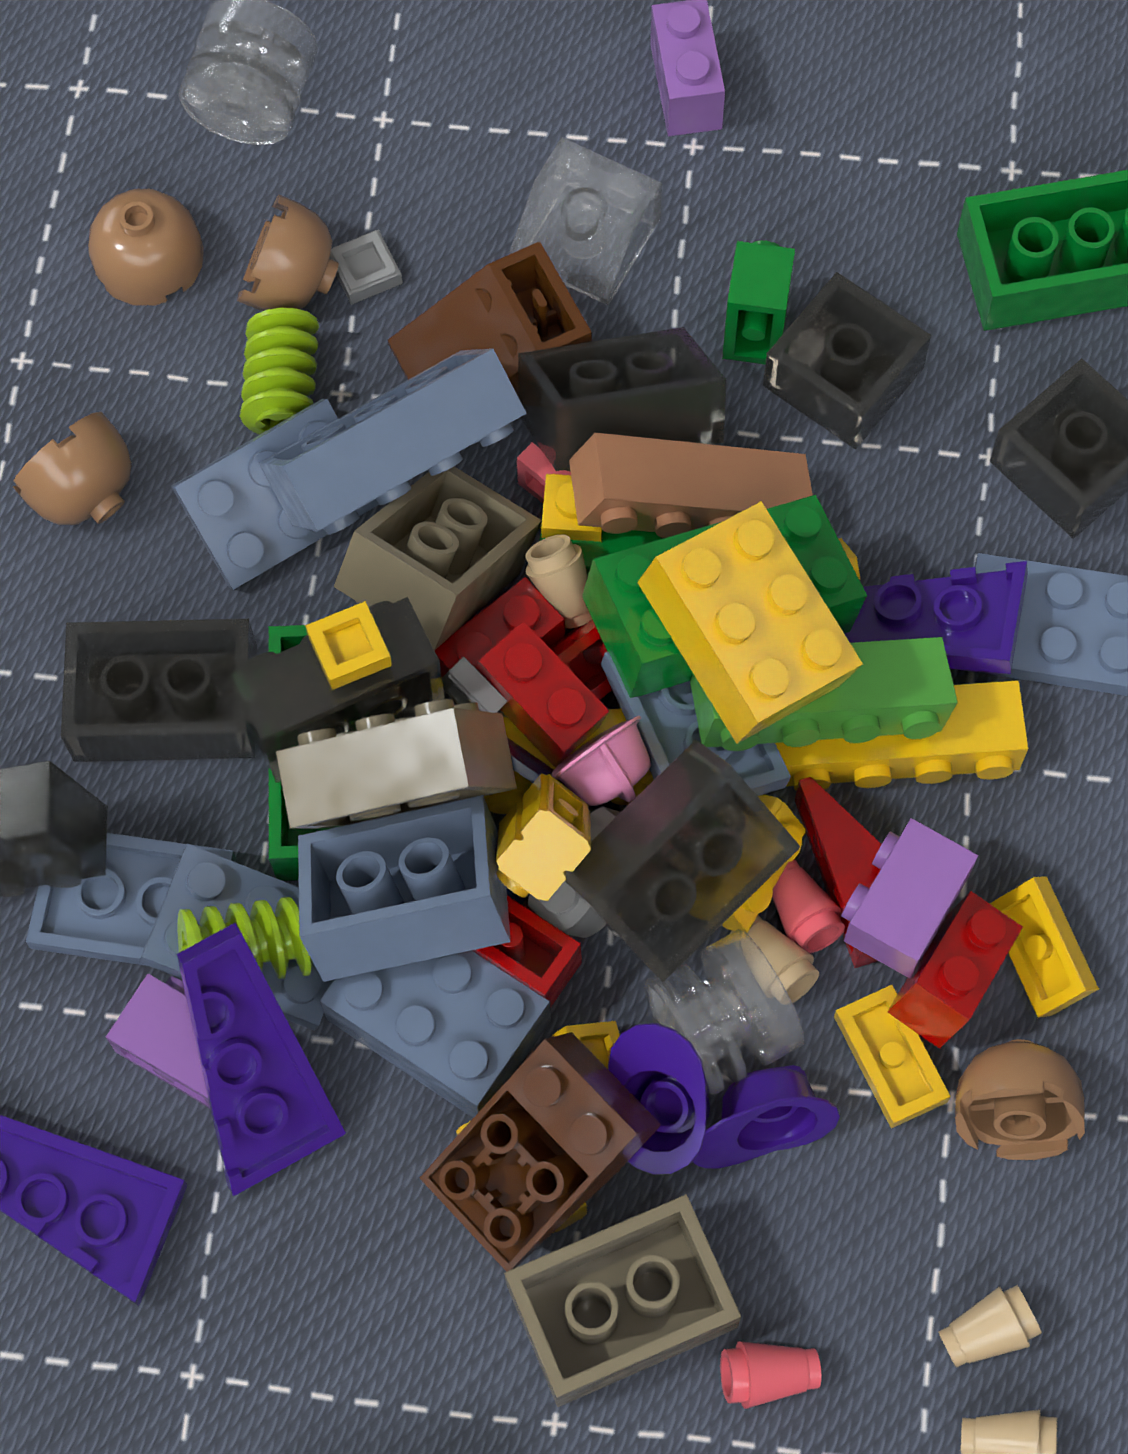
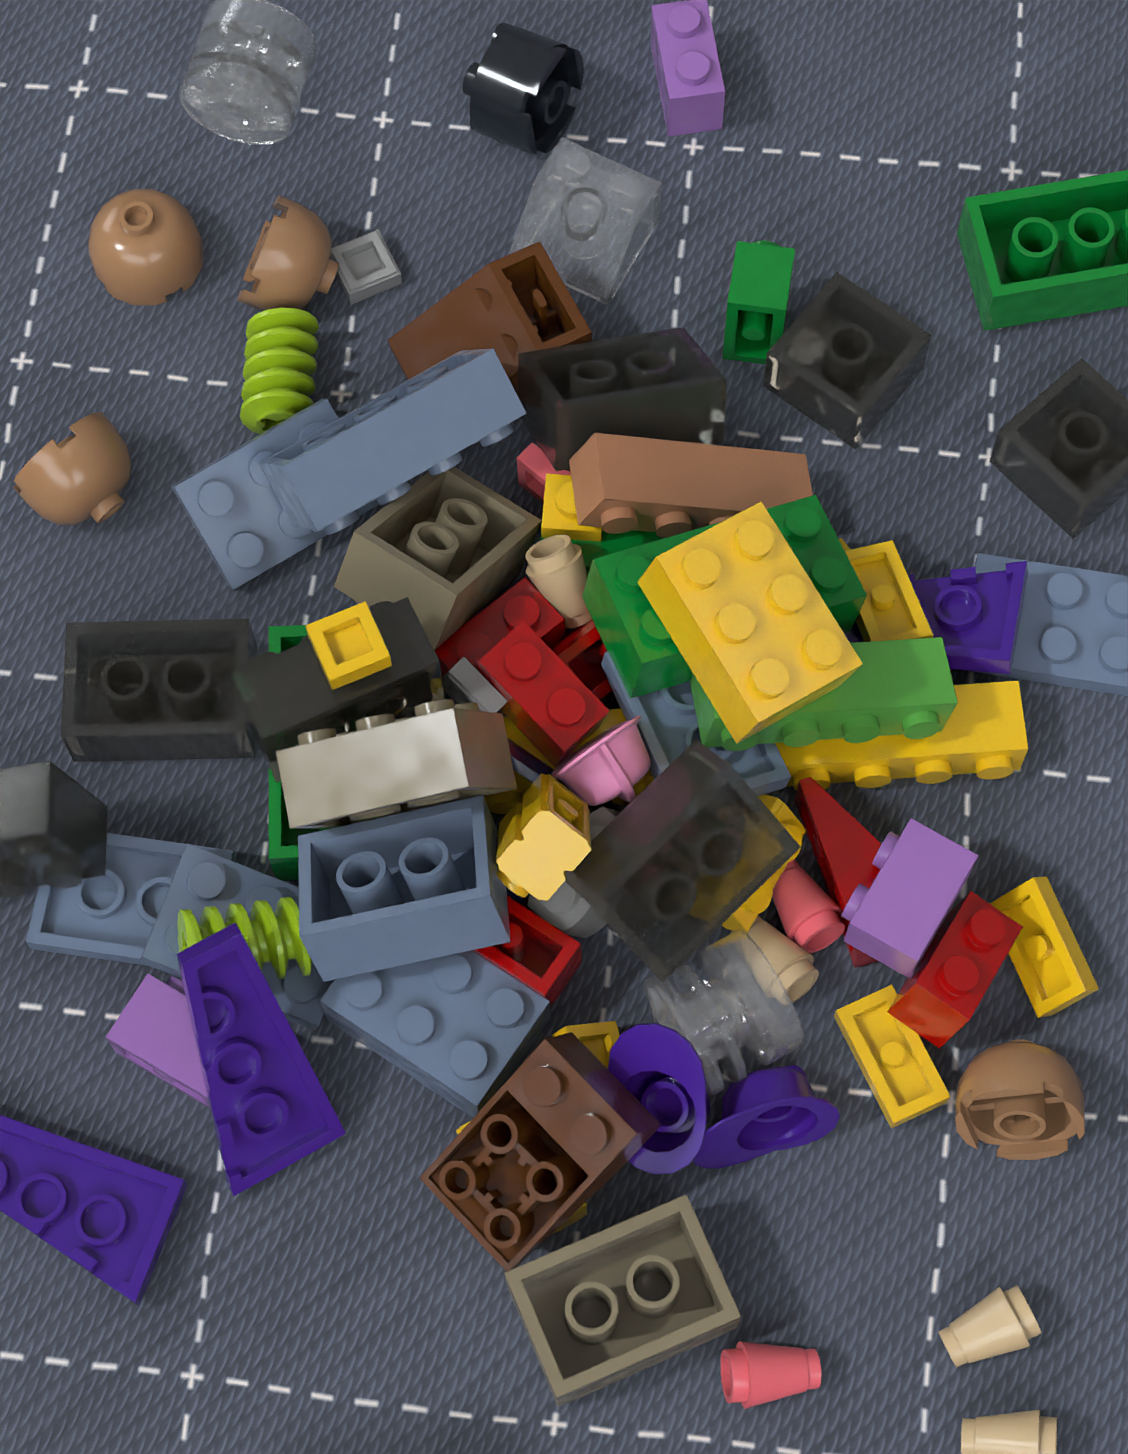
(523, 89): none -> black brick
(891, 603): none -> yellow plate

